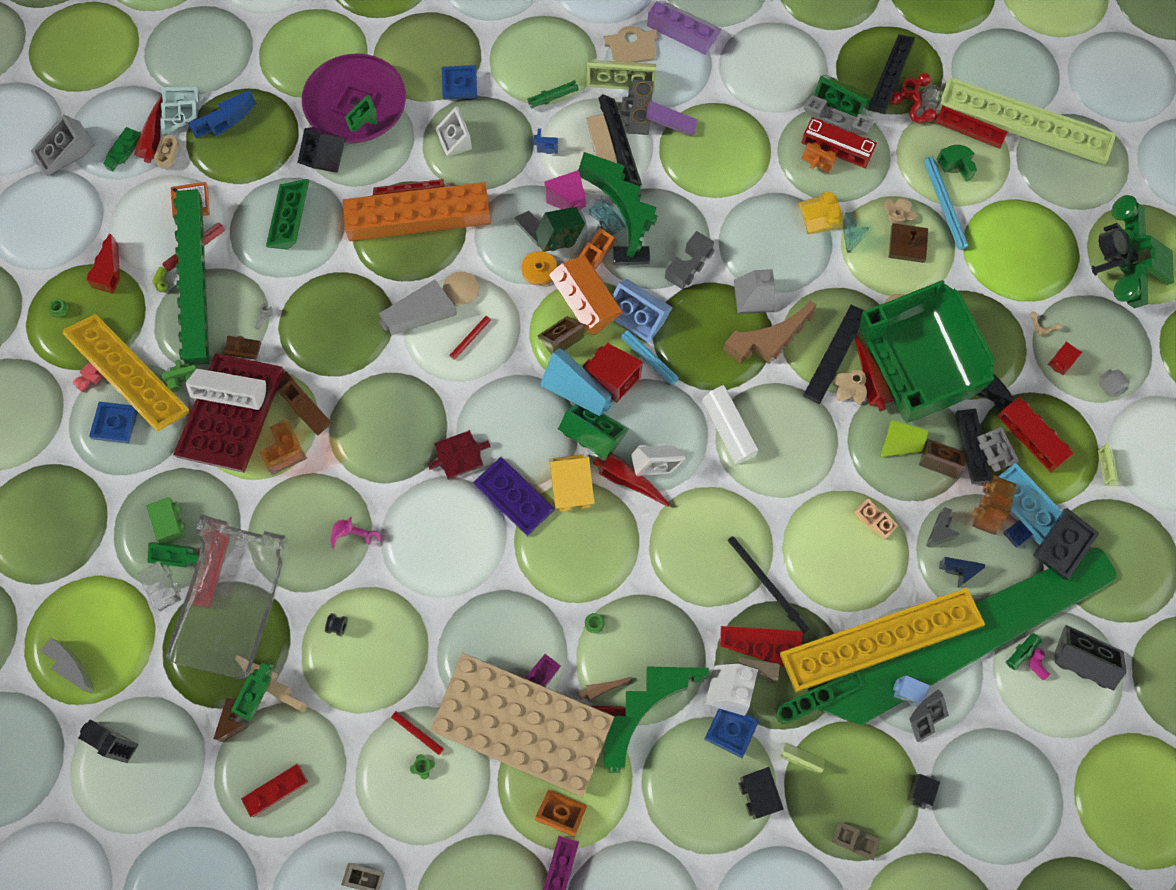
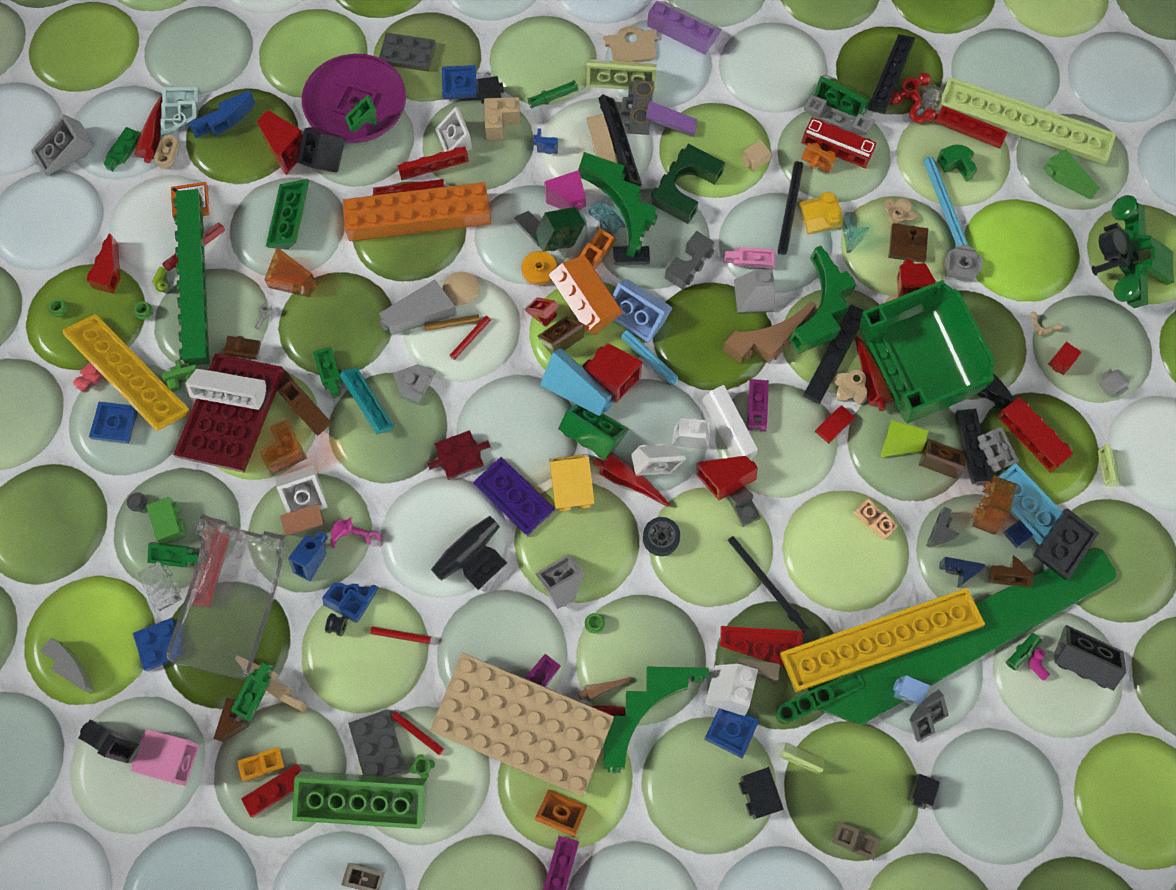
(137, 502): none -> dark grey plate
(139, 307): none -> bright green plate
(153, 643): none -> blue plate
(165, 757): none -> bright pink slope
(260, 764): none -> light orange slope
(281, 138): none -> red slope
(289, 276): none -> clear orange slope
(301, 489): none -> white slope
(302, 519): none -> nougat slope
(308, 555): none -> blue torso
(328, 370): none -> green hinge
(349, 599): none -> blue slope
(359, 799): none -> bright green brick
(366, 400): none -> teal plate
(377, 745): none -> dark grey plate
(400, 635): none -> red bar
(407, 51): none -> dark grey plate
(414, 382): none -> light grey plate
(433, 163): none -> red plate
(452, 322): none -> pearl gold bar
(472, 555): none -> black plate
(490, 88): none -> black brick
(499, 113): none -> tan brick
(542, 310): none -> red slope
(561, 580): none -> light grey slope
(668, 529): none -> wheel
(689, 162): none -> dark green arch
(691, 433): none -> white torso
(726, 474): none -> red slope
(743, 506): none -> dark grey slope
(751, 257): none -> bright pink hinge
(756, 156): none -> tan brick
(757, 404): none -> magenta plate
(790, 208): none -> black axle
(834, 289): none -> green arch
(835, 424): none -> red slope
(912, 277): none -> red torso
(961, 272): none -> light grey plate
(1014, 575): none -> reddish brown slope
(1069, 173): none -> bright green slope

